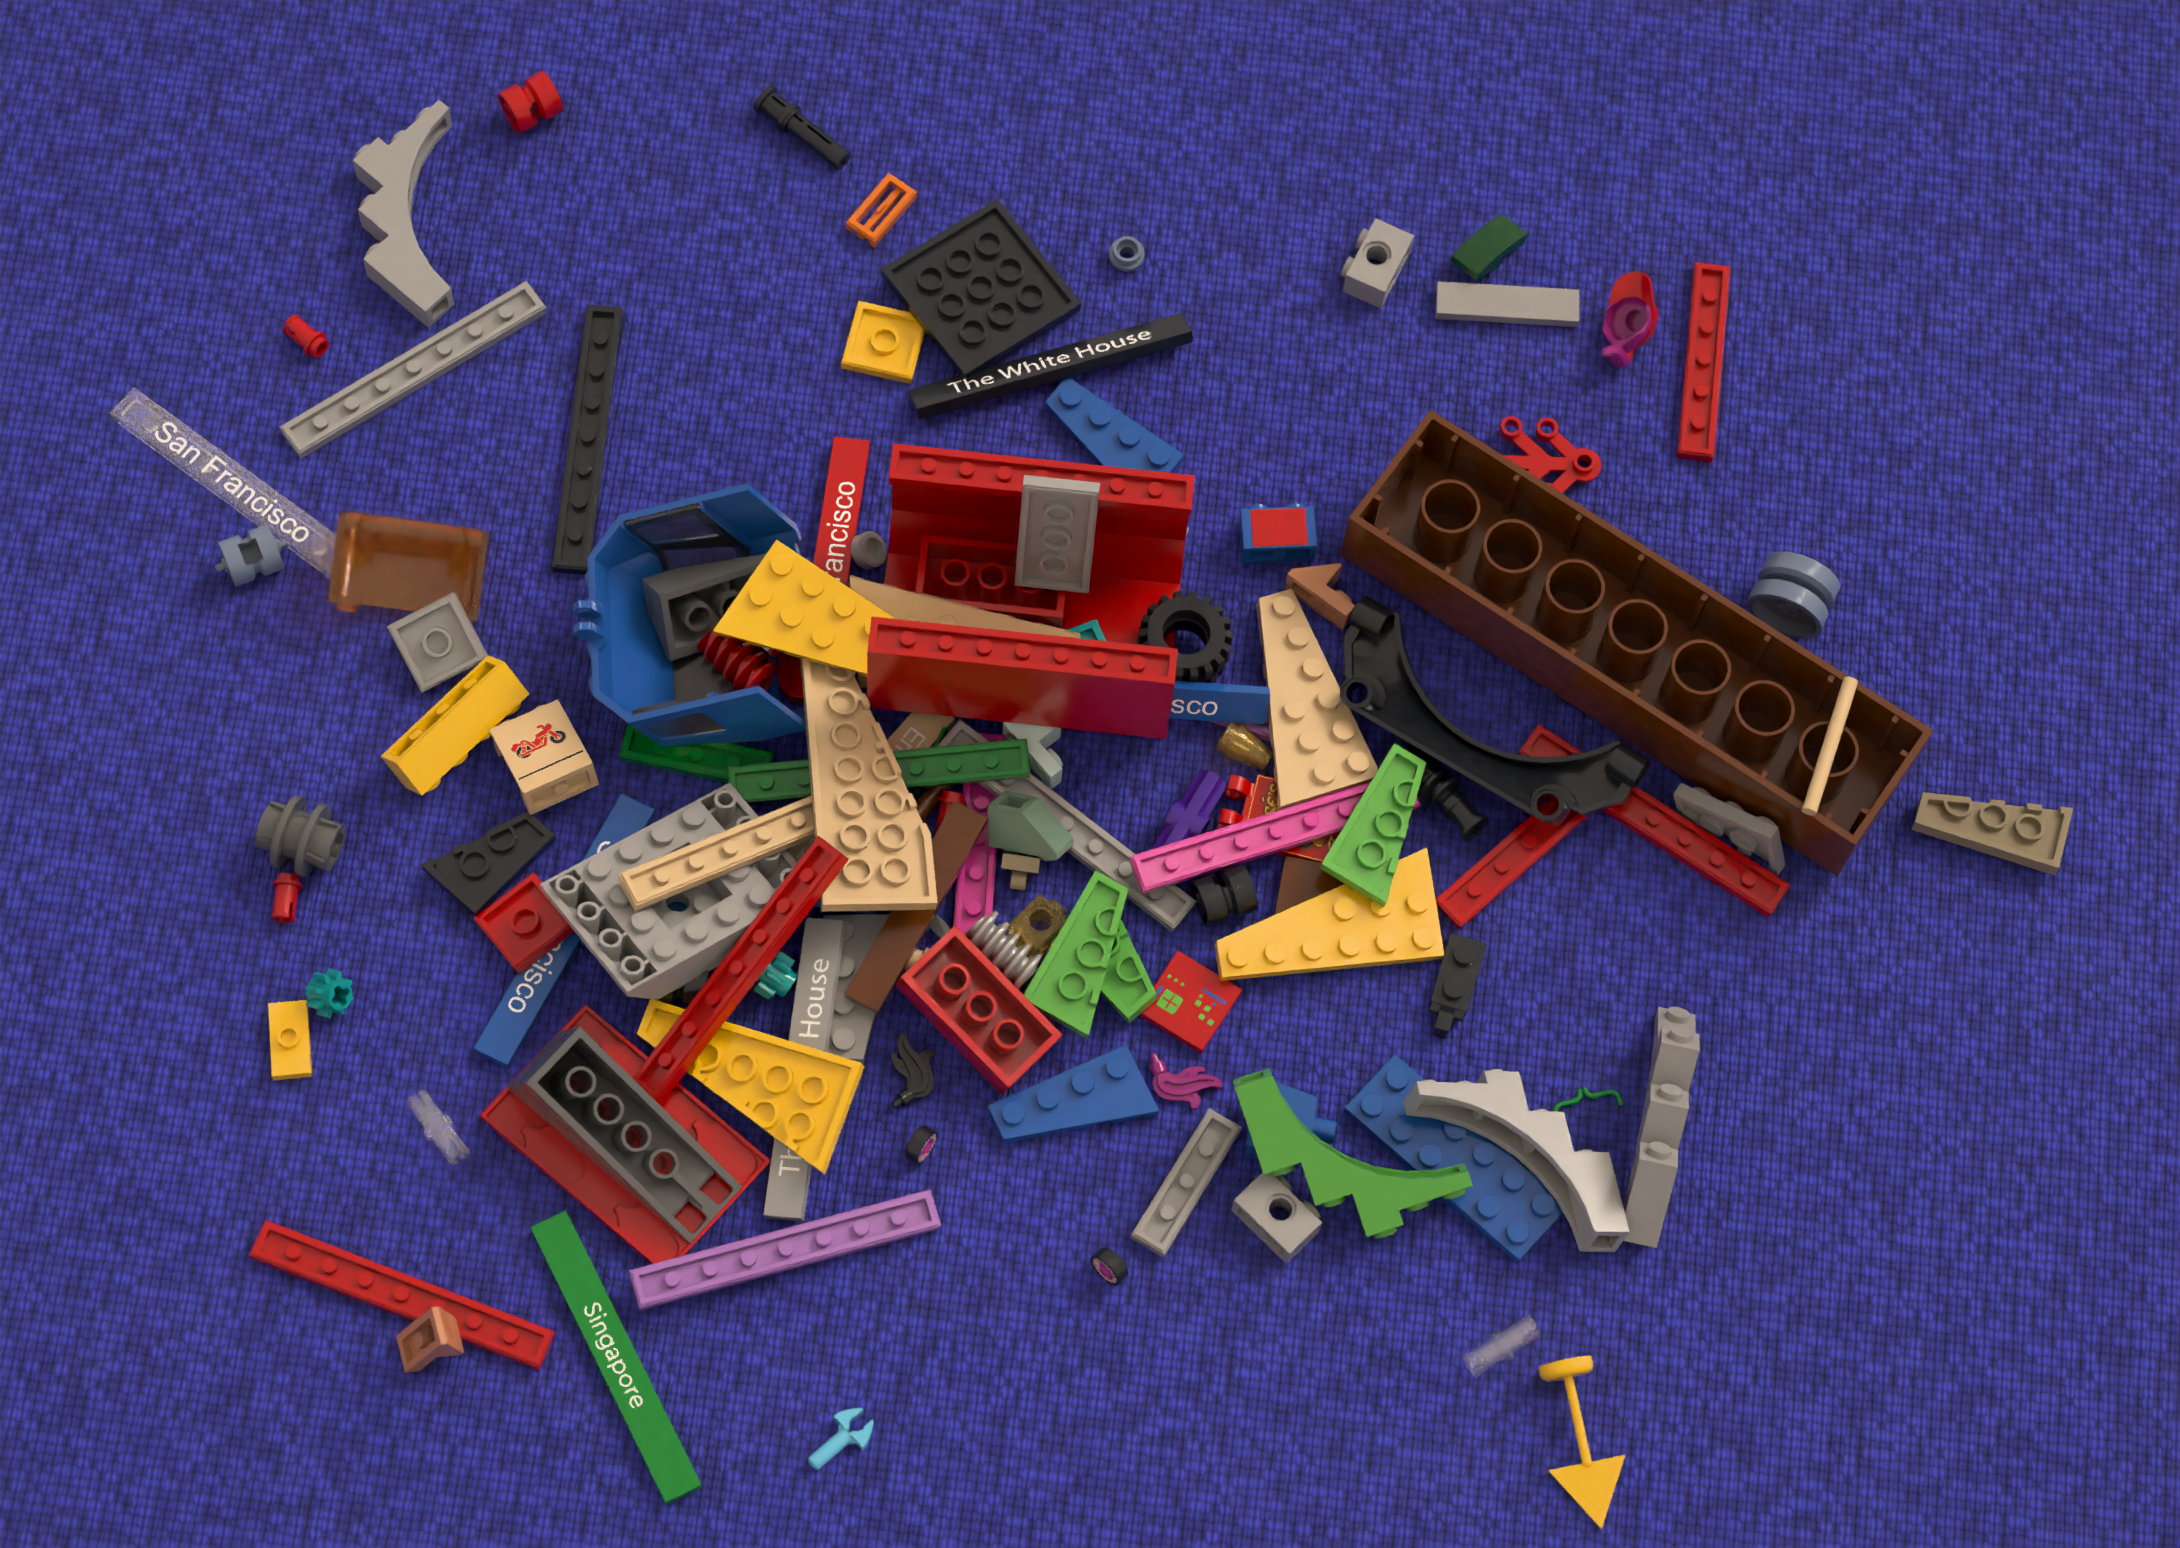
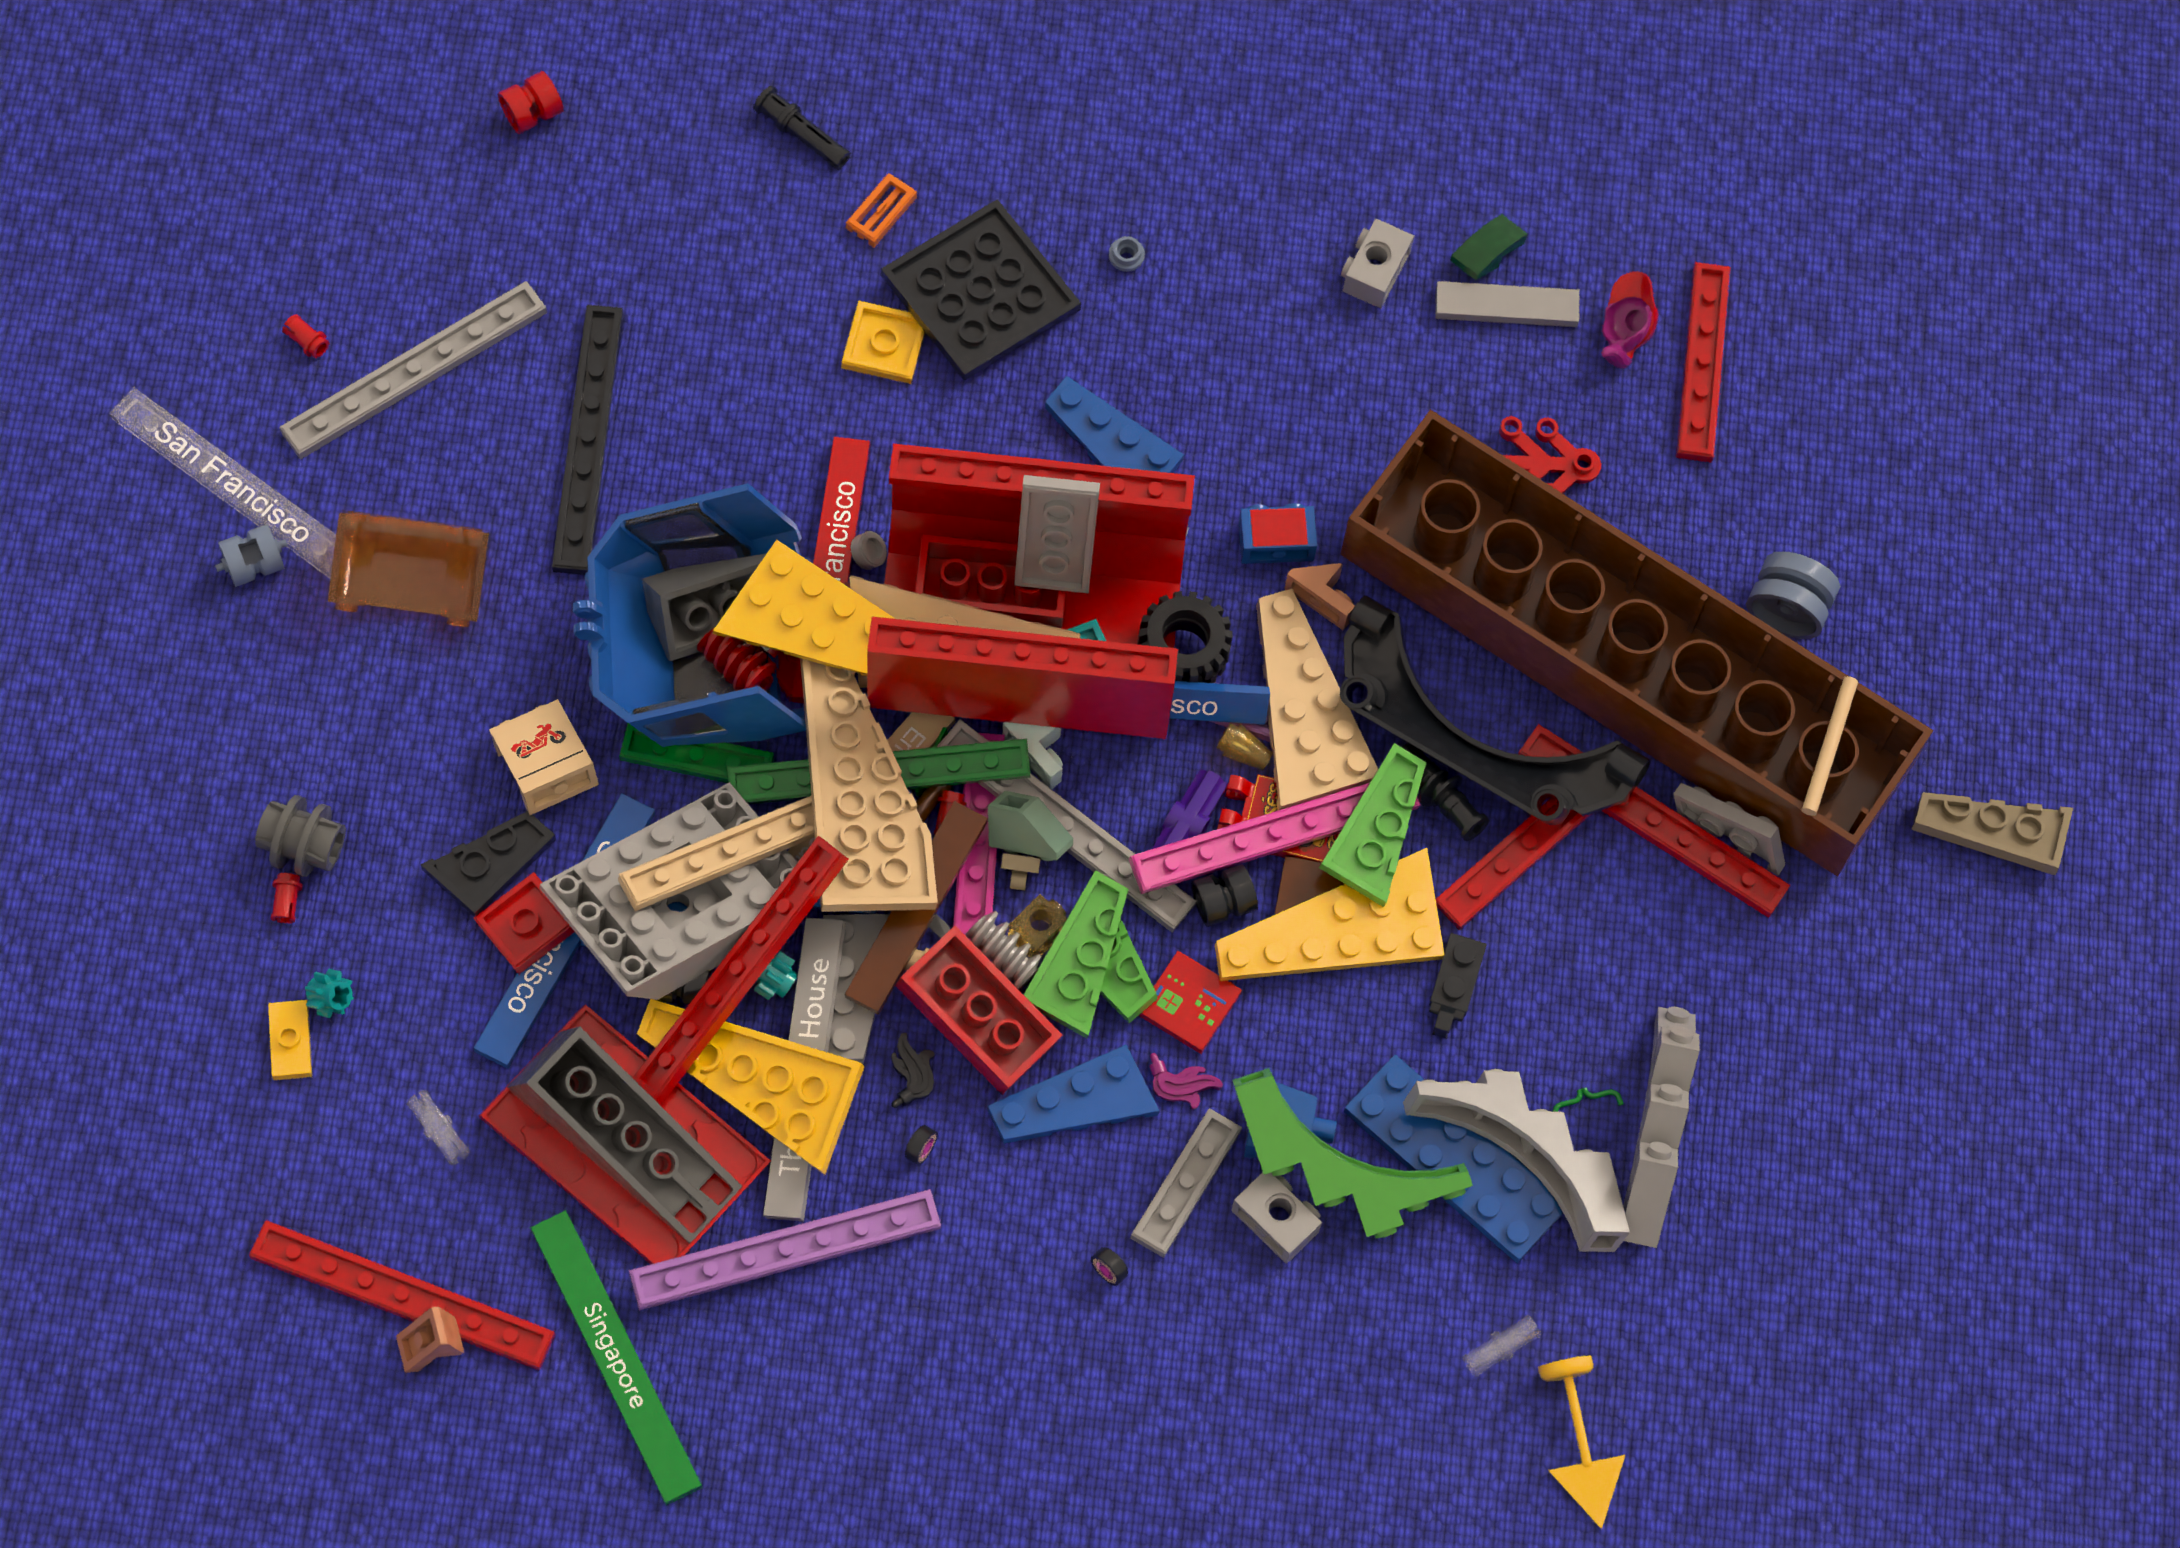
(392, 175): light grey arch -> none
(437, 642): light grey tile -> none
(455, 725): yellow brick -> none
(842, 1437): medium azure bar -> none
(1051, 366): black tile -> none

